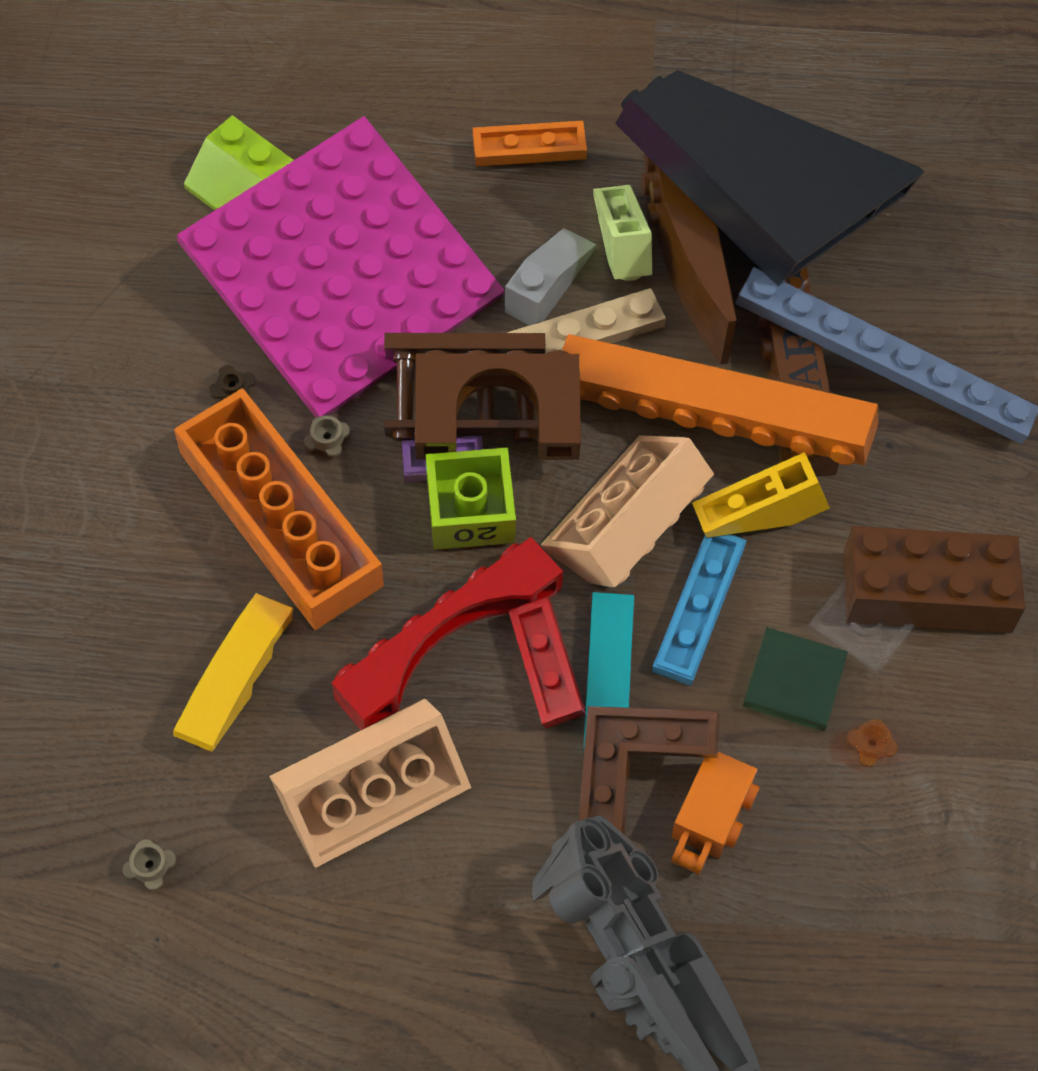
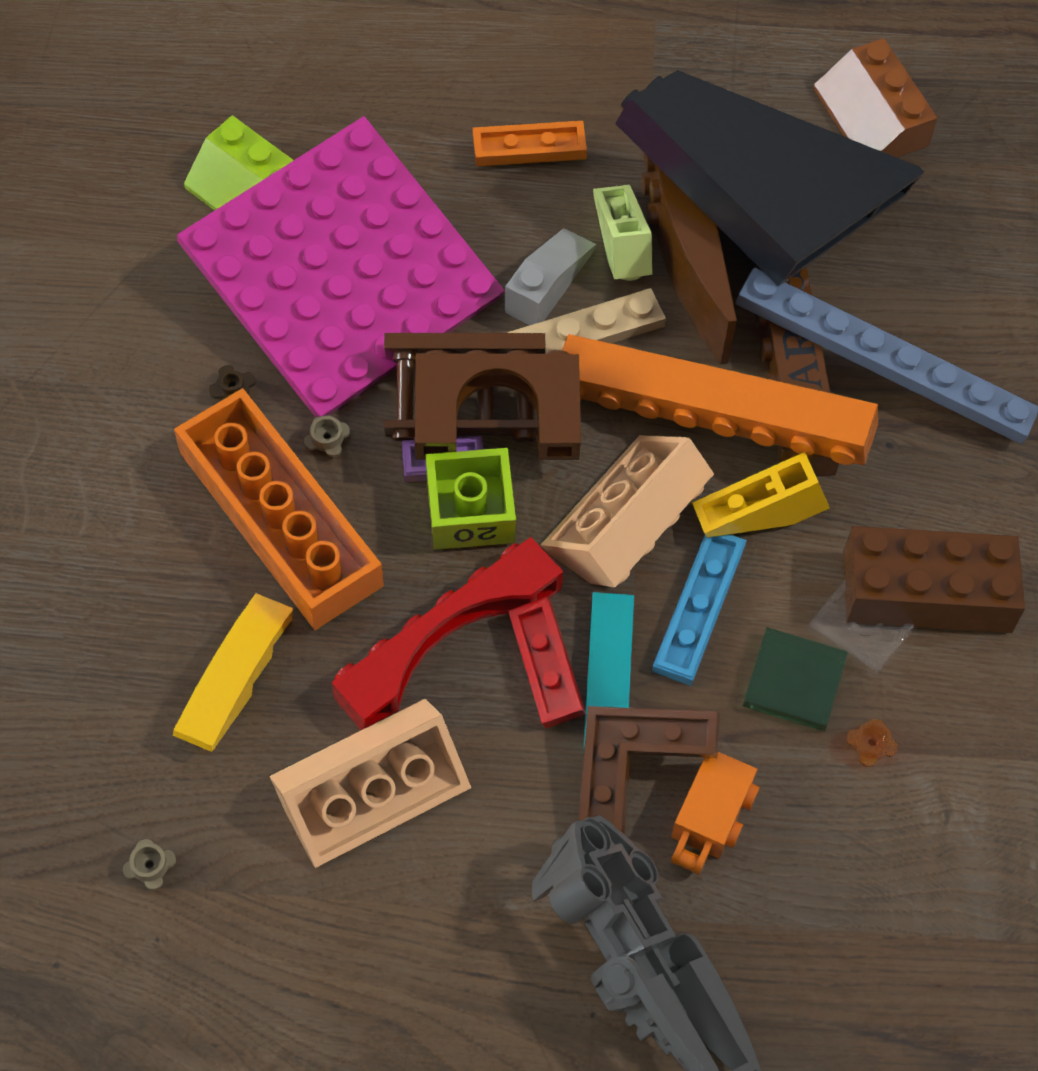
(877, 101): none -> slope

